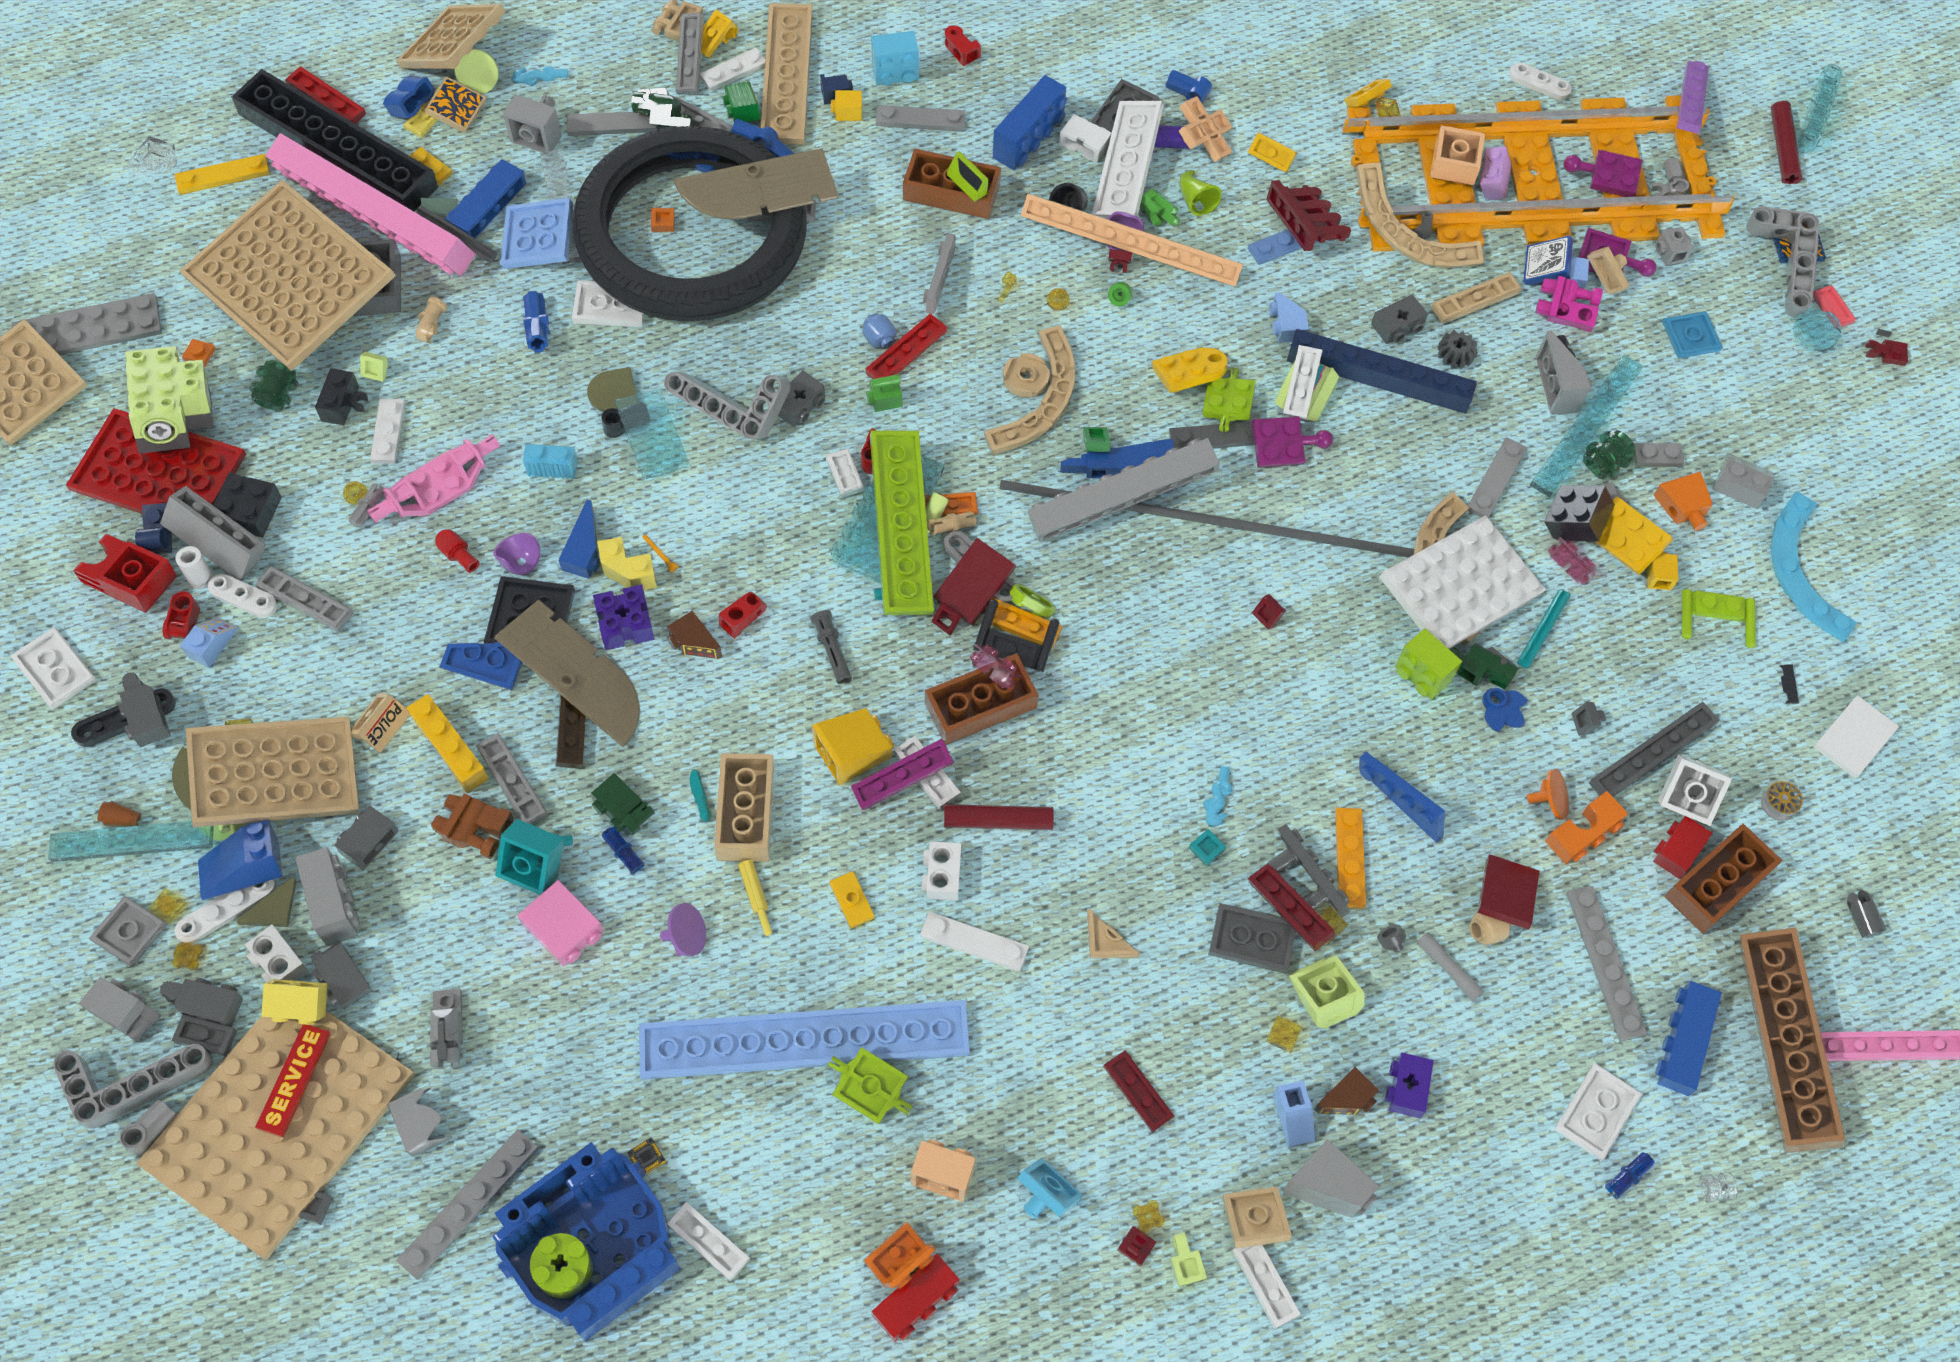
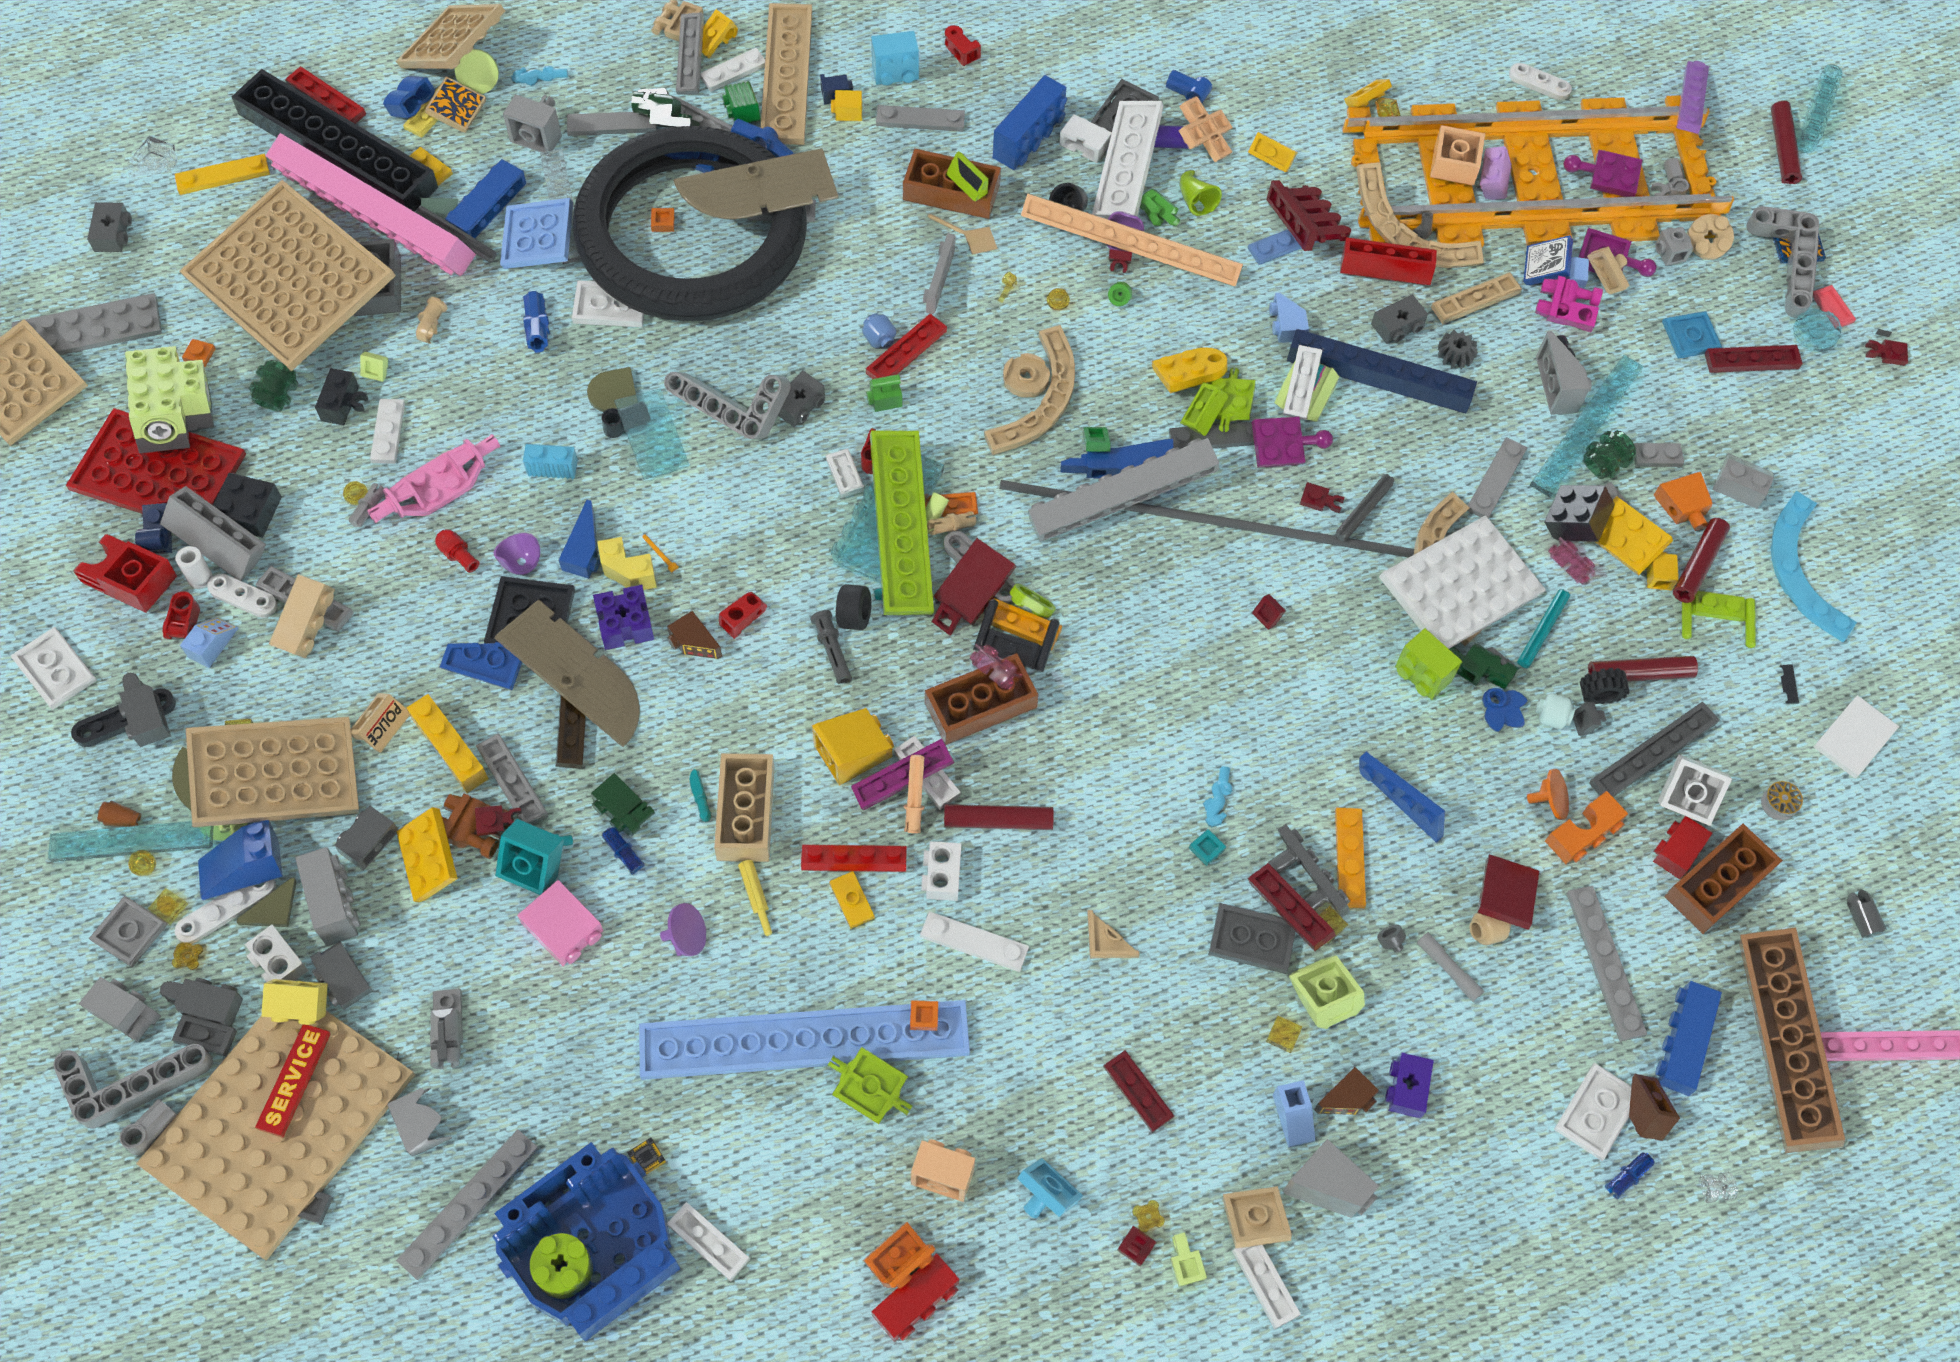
(109, 227): none -> dark grey brick
(142, 863): none -> clear yellow plate
(302, 616): none -> tan brick
(426, 855): none -> yellow plate
(492, 819): none -> dark red plate
(853, 607): none -> black tyre
(853, 858): none -> red plate
(913, 805): none -> light nougat axle
(924, 1015): none -> orange plate
(979, 239): none -> tan piece
(1204, 408): none -> lime slope
(1317, 497): none -> dark red plate
(1364, 507): none -> dark grey axle
(1388, 261): none -> red brick
(1555, 711): none -> light aqua head
(1604, 686): none -> black tyre
(1651, 668): none -> dark red piece
(1651, 1108): none -> reddish brown slope
(1701, 560): none -> dark red piece
(1717, 226): none -> tan plate
(1753, 358): none -> dark red plate

